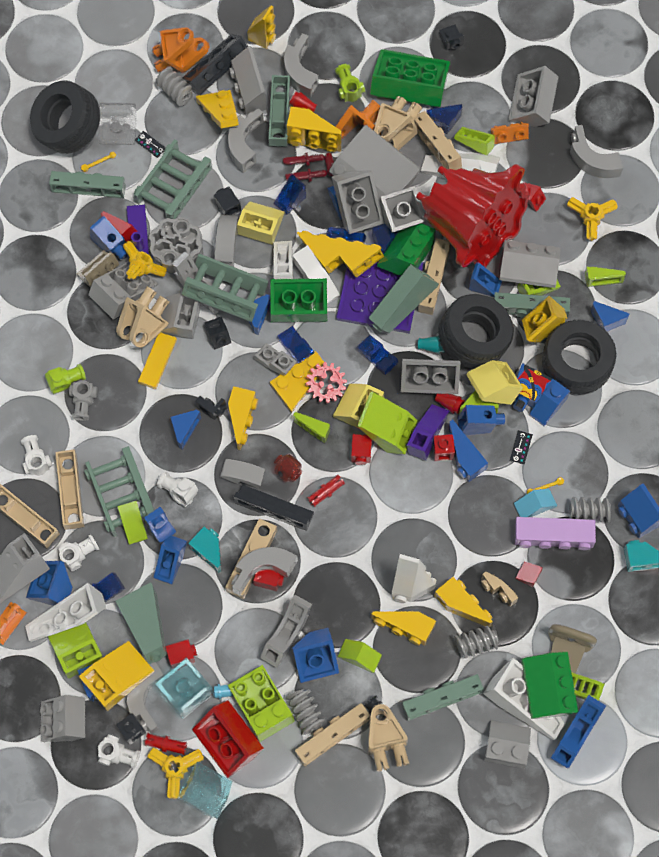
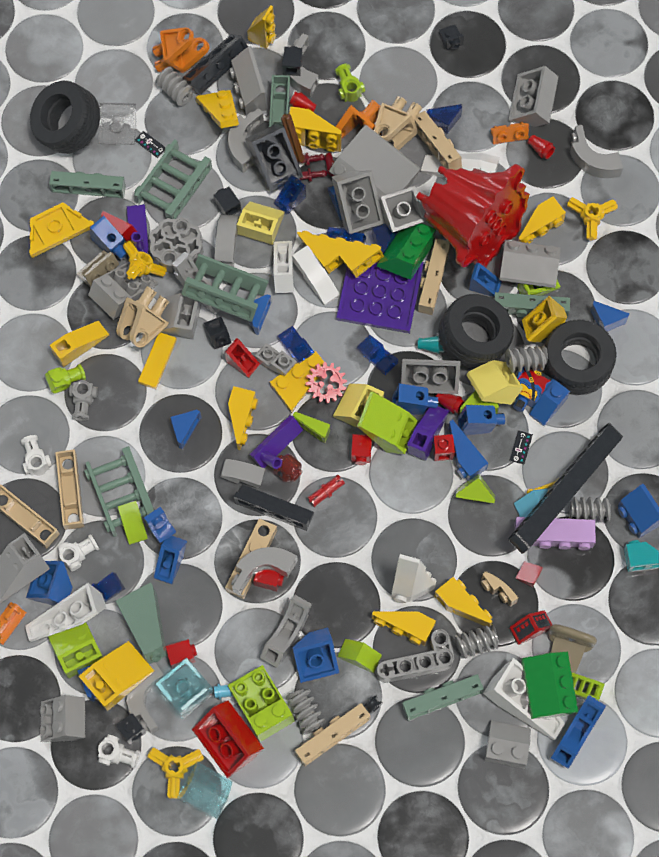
(55, 228): none -> yellow wing
(78, 342): none -> yellow slope
(85, 168): yellow hinge -> none
(166, 743): red pin -> none
(181, 490): white connector -> none
(207, 406): black bracket -> none
(207, 547): teal slope -> none
(241, 358): none -> red slope
(274, 156): none -> black slope
(282, 436): none -> dark purple piece
(292, 61): none -> black brick
(293, 137): none -> reddish brown axle
(299, 300): green slope -> none
(386, 736): tan piece -> none
(403, 299): sand green slope -> none
(410, 77): green slope -> none
(413, 661): none -> light grey beam
(414, 399): none -> blue torso
(476, 140): lime slope -> none
(476, 490): none -> lime slope
(526, 358): none -> light grey piece
(530, 627): none -> slope
(536, 196): red bracket -> none
(544, 148): none -> red cone
(546, 216): none -> yellow slope
(565, 488): none -> black beam
(601, 276): lime slope -> none

